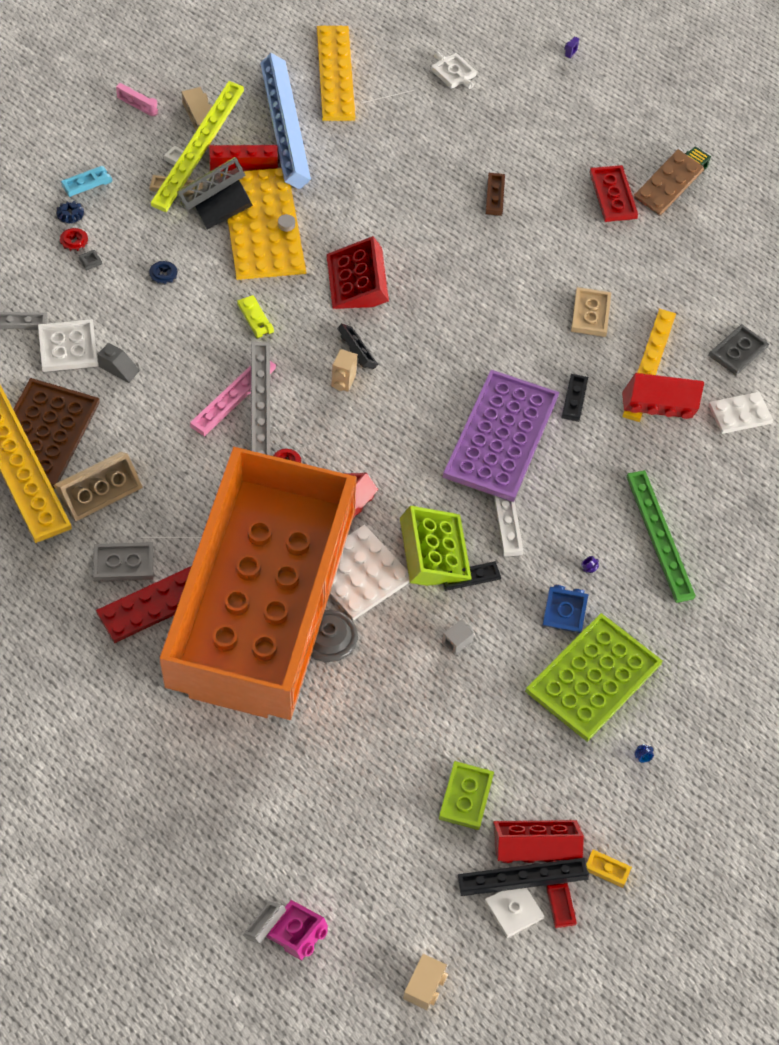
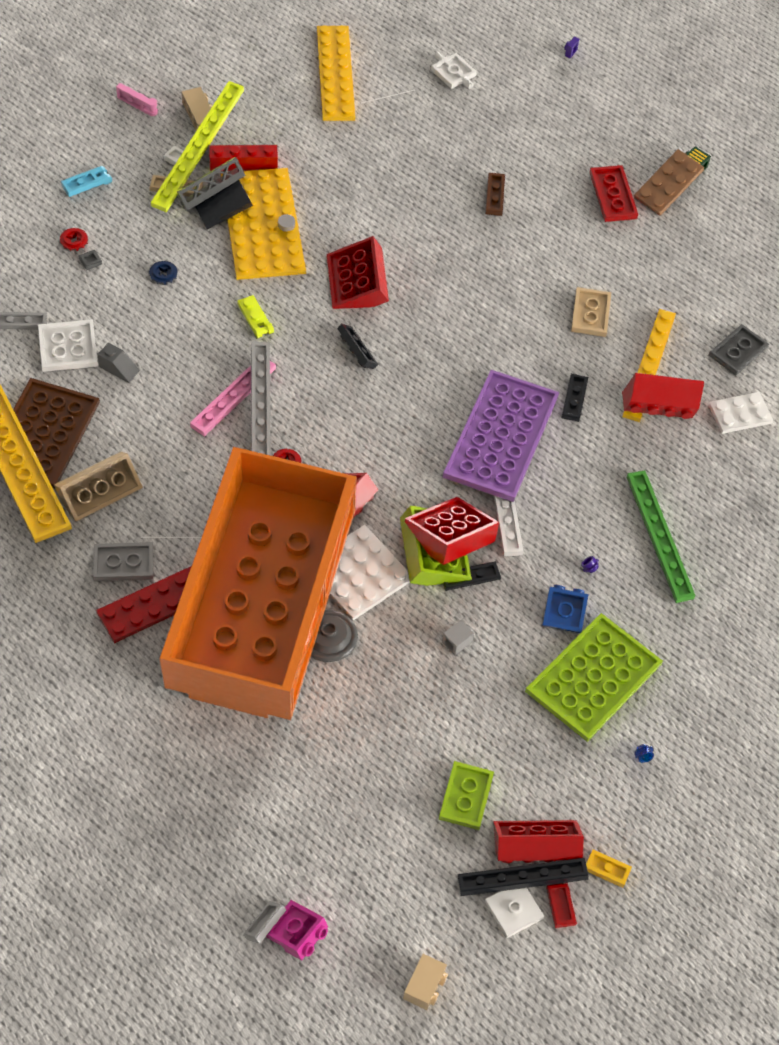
(64, 215): dark blue gear -> none
(285, 121): light blue brick -> none
(344, 370): tan brick -> none
(452, 529): none -> red slope

